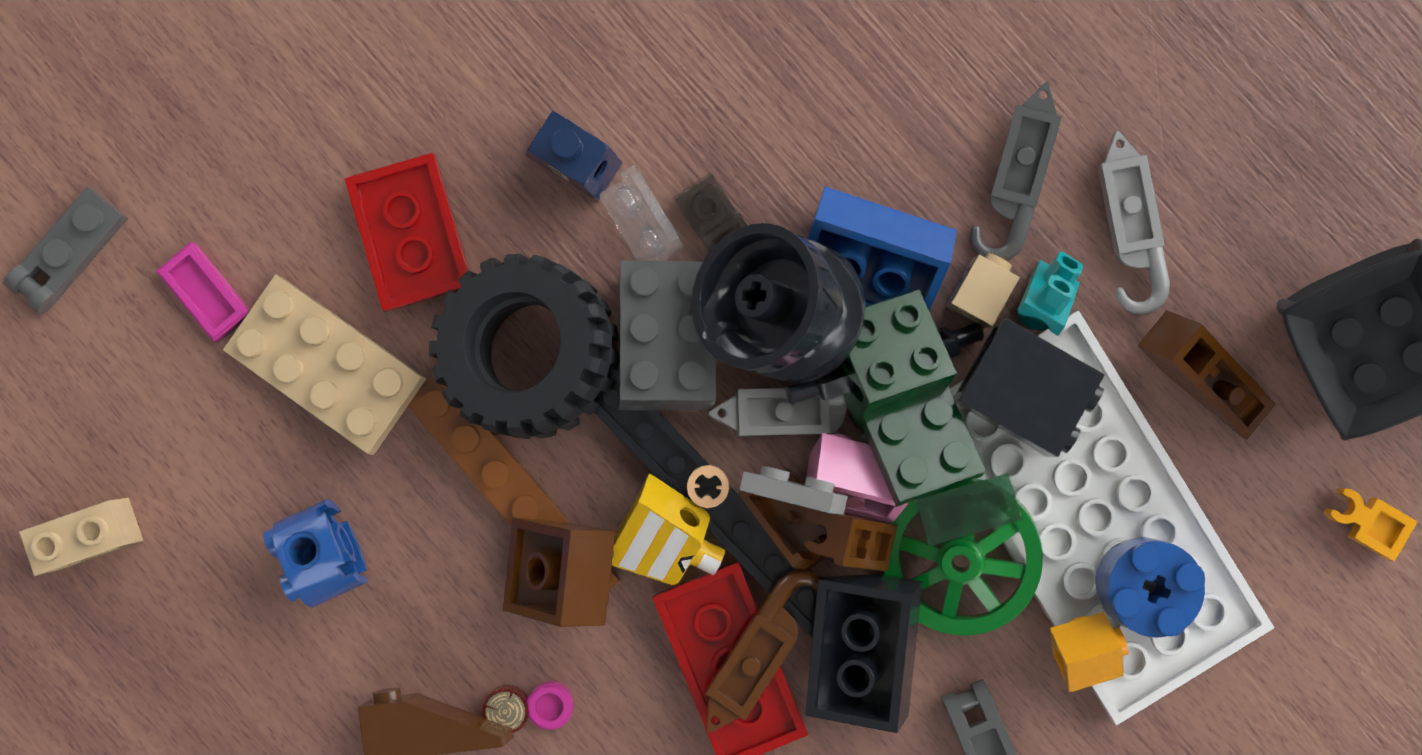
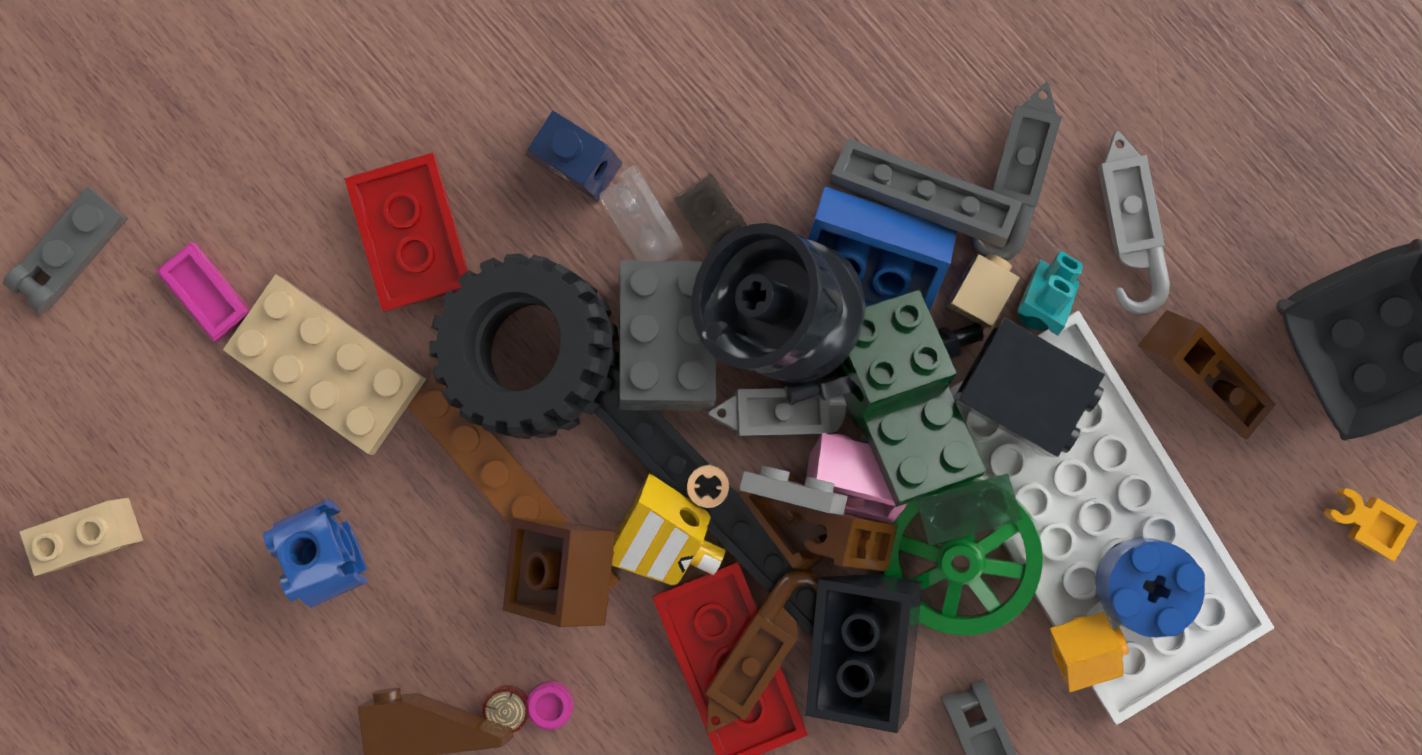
(925, 193): none -> dark grey plate

